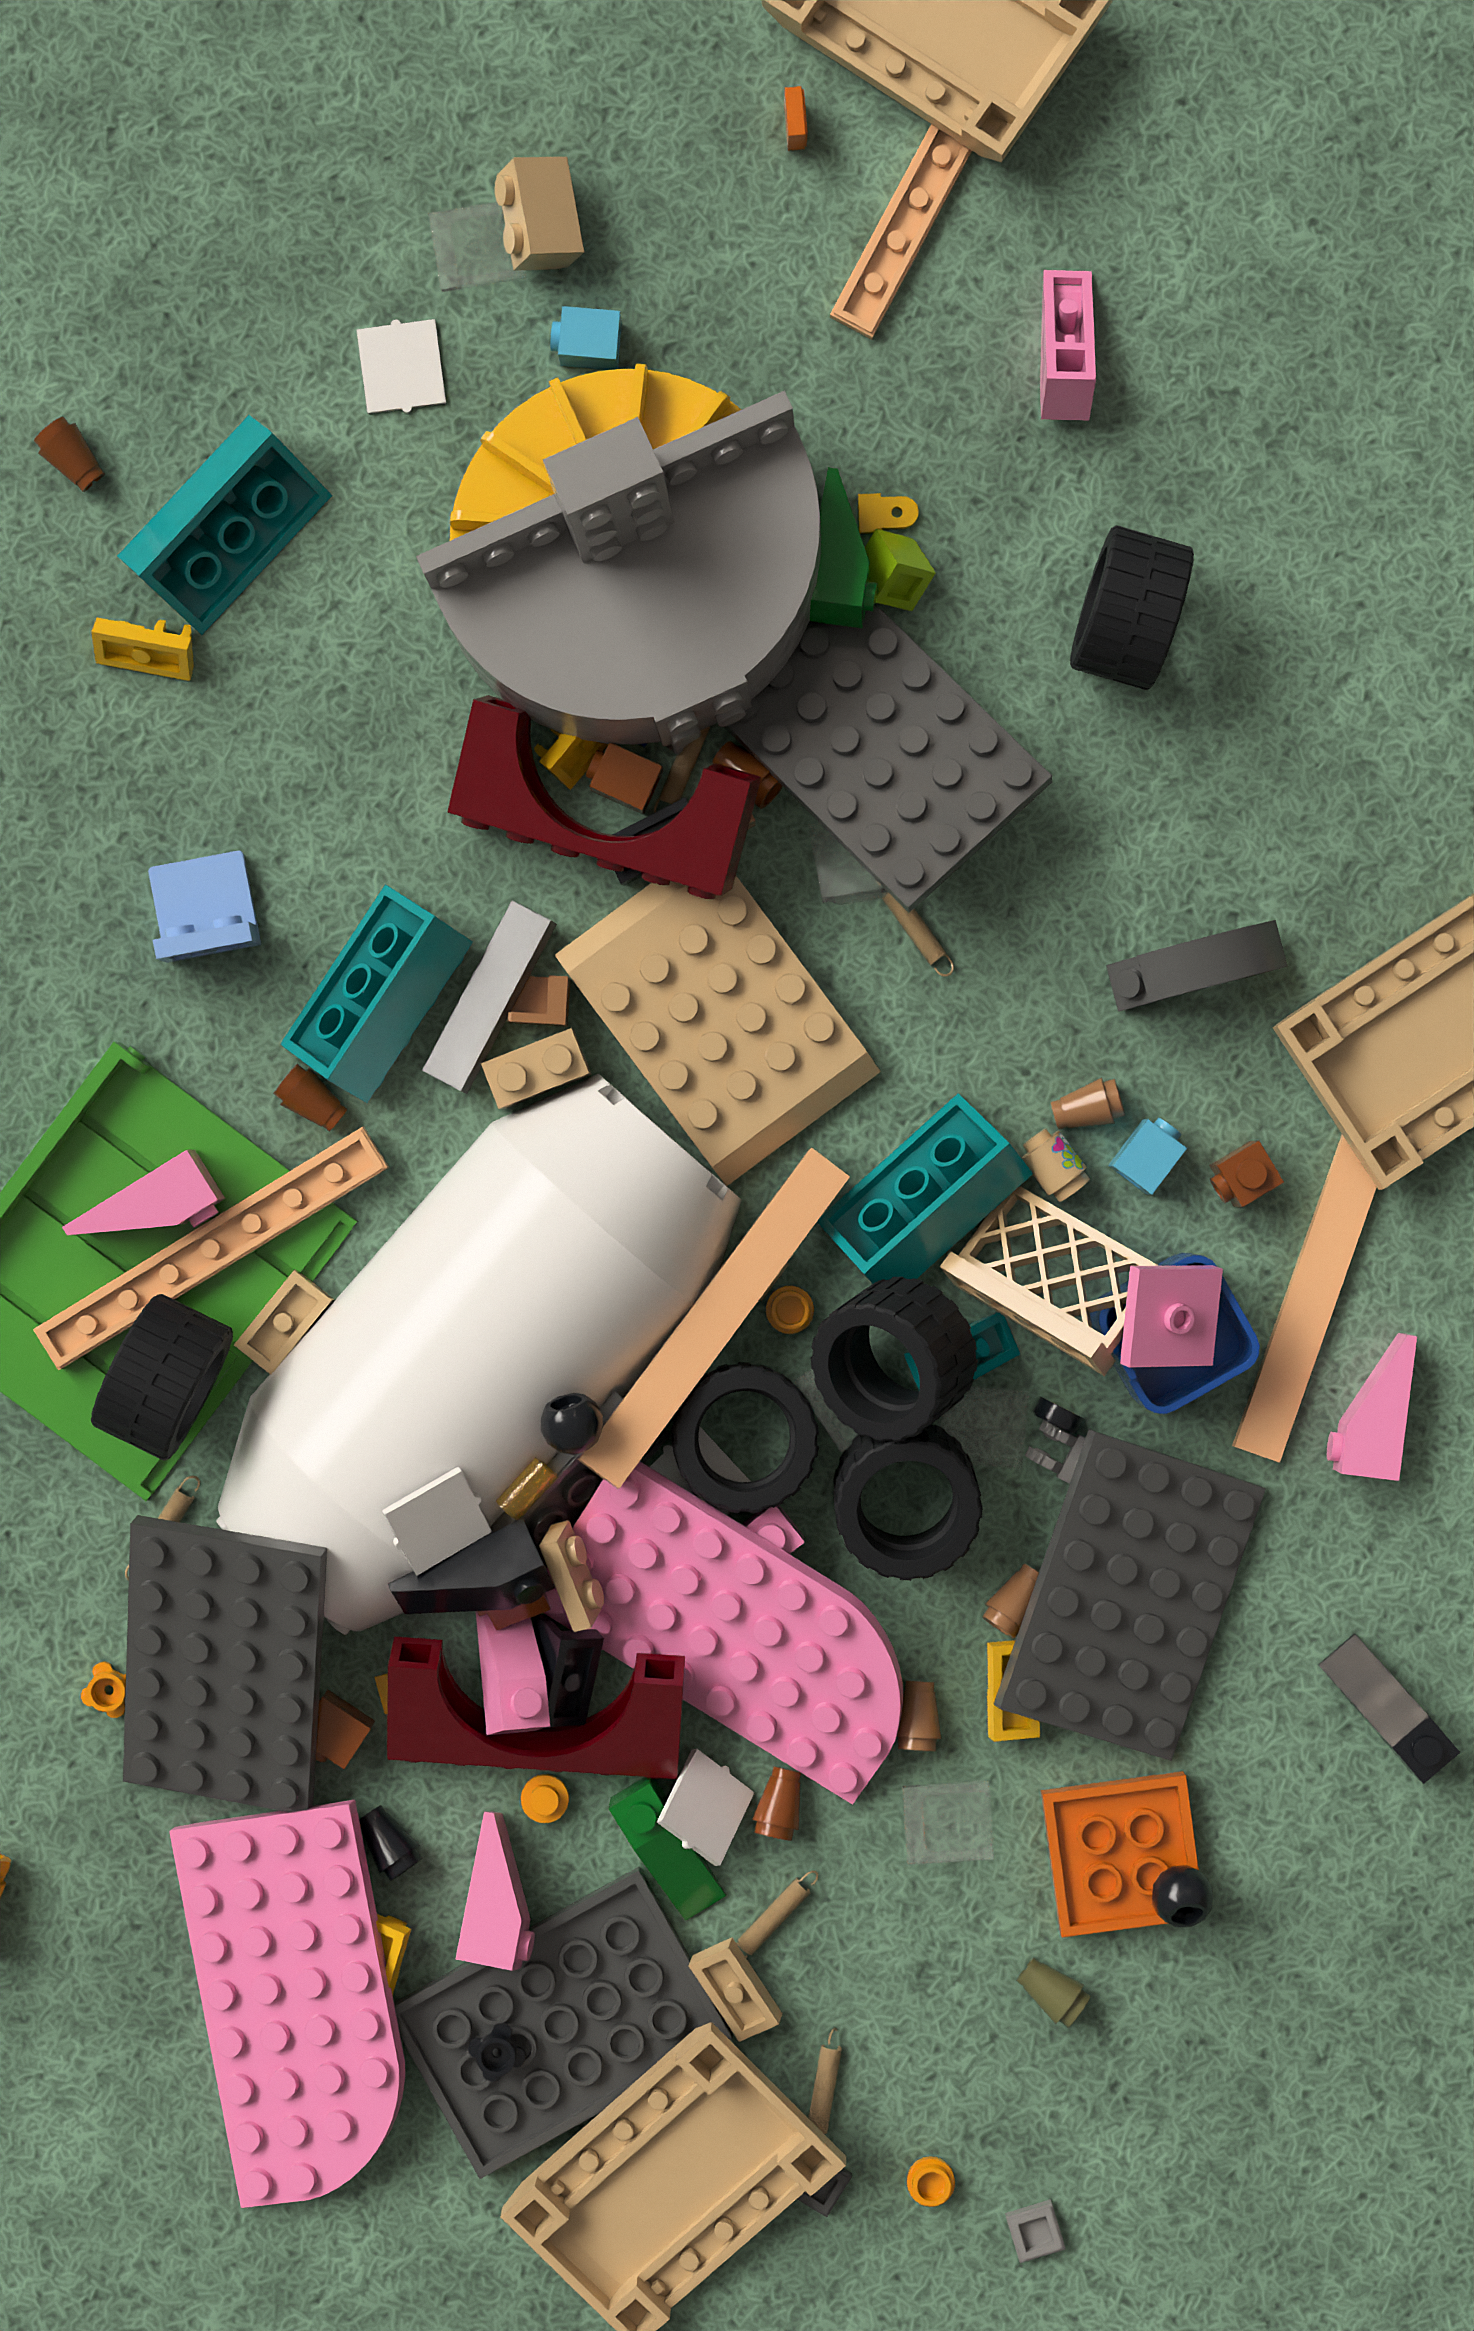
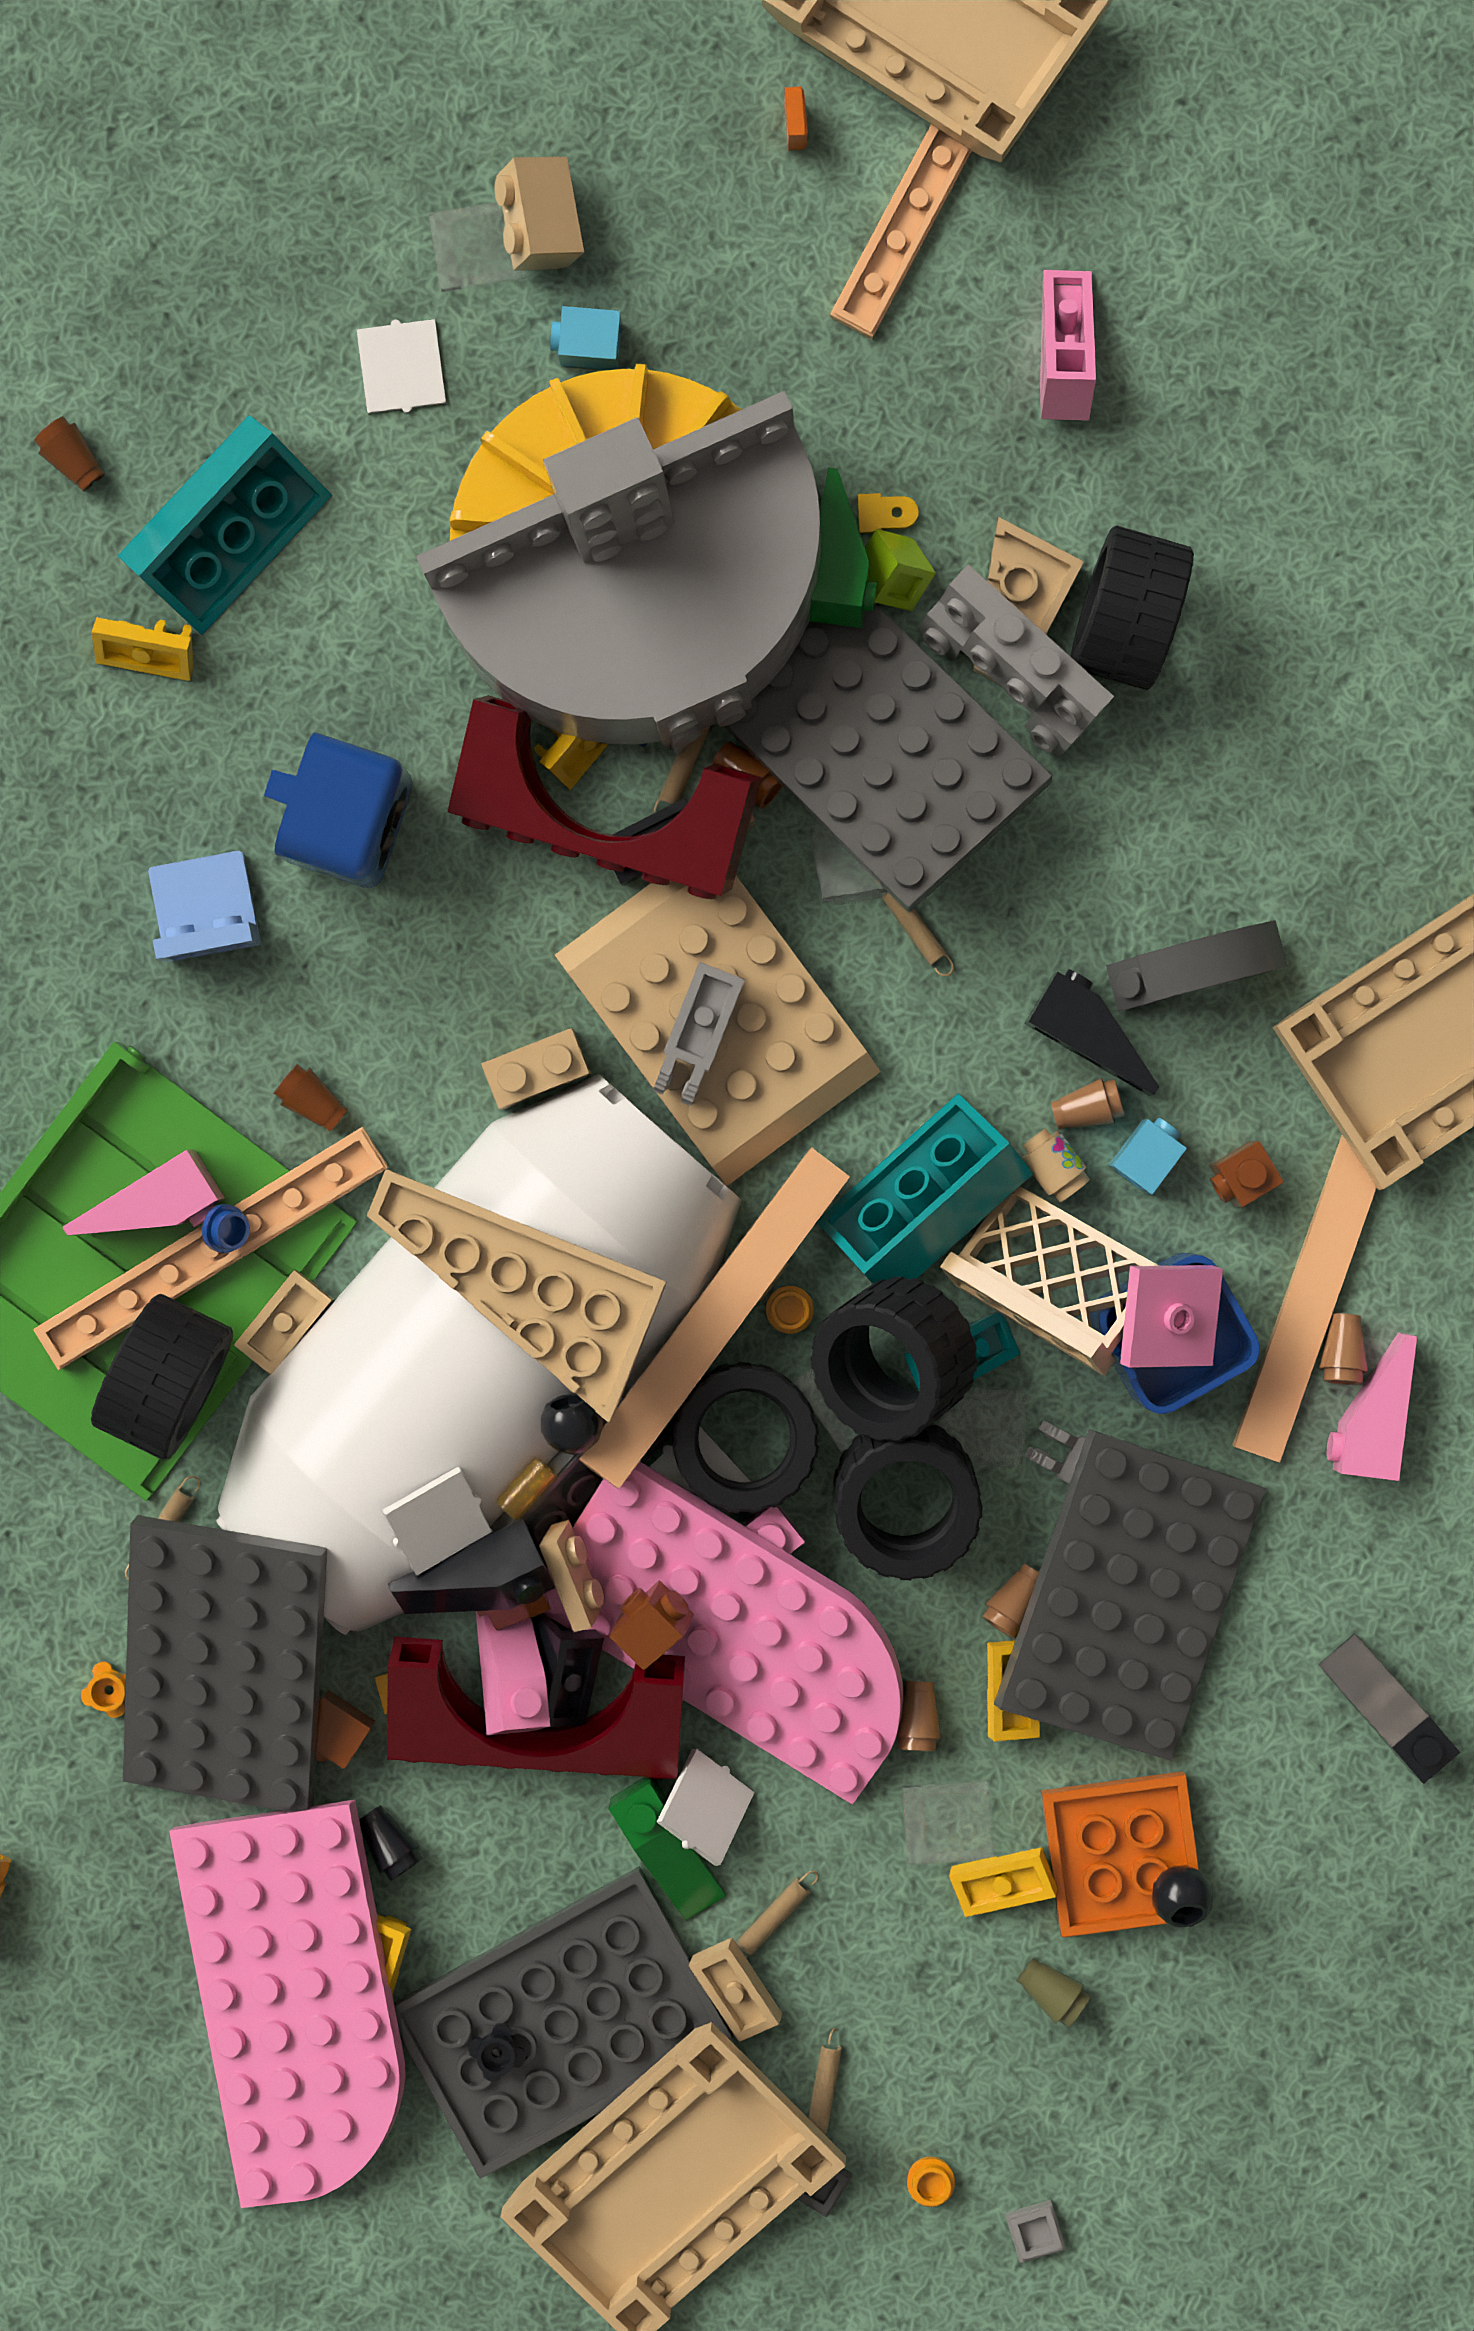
(225, 1228): none -> blue plate
(341, 810): none -> blue piece
(376, 994): teal slope -> none
(489, 997): tile -> none
(496, 1910): bright pink slope -> none
(542, 1002): medium nougat panel -> none
(544, 1798): light orange plate -> none
(549, 1296): none -> tan wing
(624, 777): dark orange brick -> none
(651, 1623): none -> dark orange brick
(700, 1027): none -> light grey hinge
(779, 1805): dark orange cone -> none
(1003, 1881): none -> yellow plate
(1018, 657): none -> light grey bracket
(1030, 574): none -> tan wing
(1057, 1415): black tile -> none
(1084, 1025): none -> black slope
(1344, 1351): none -> medium nougat cone

